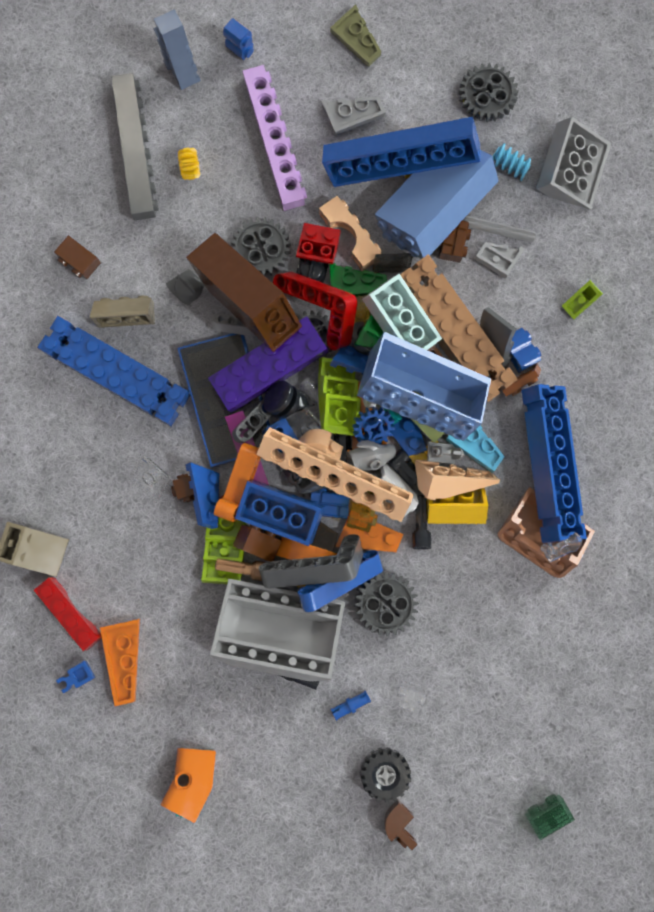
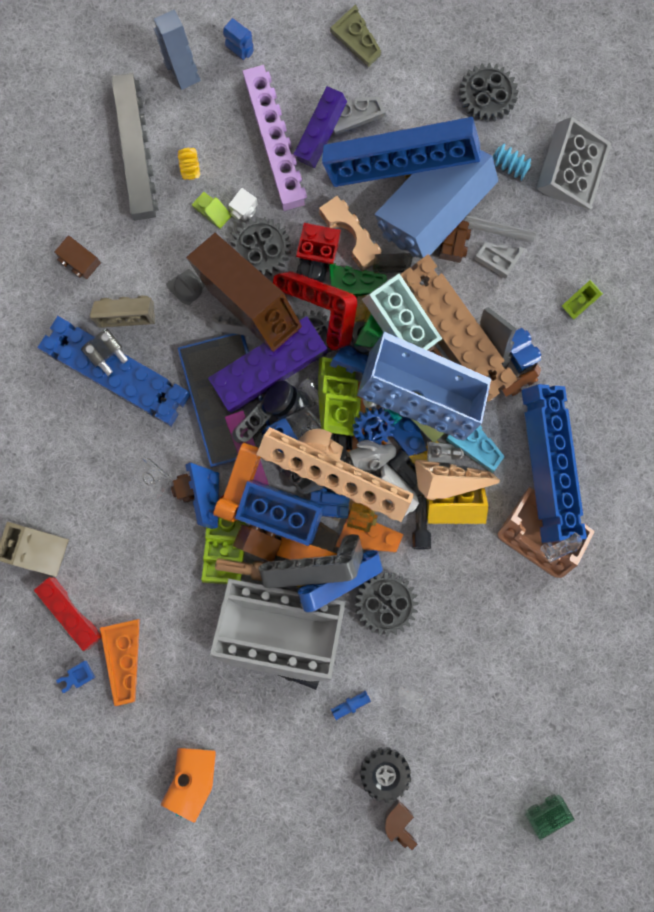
(101, 348): none -> clear smoke piece
(212, 209): none -> lime slope
(243, 205): none -> white brick
(320, 126): none -> dark purple brick

